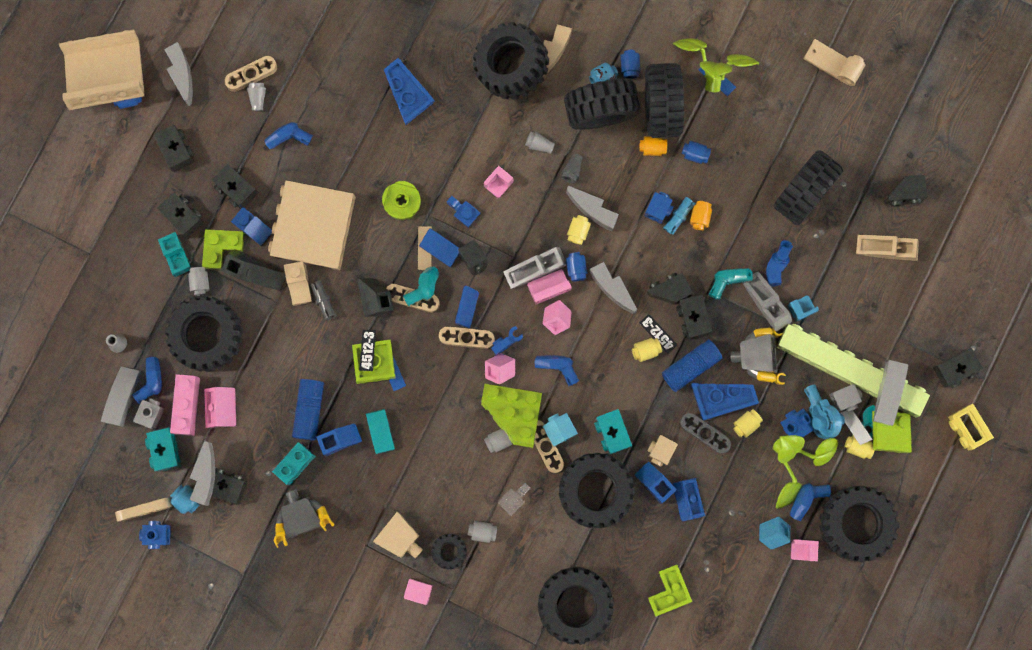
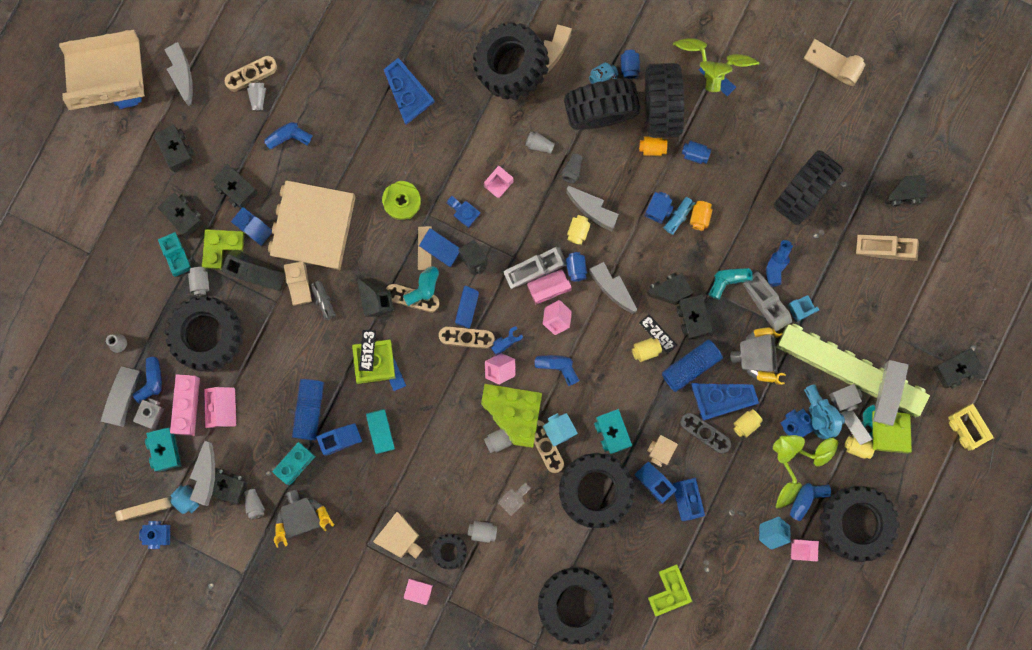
(253, 505): none -> light grey cone

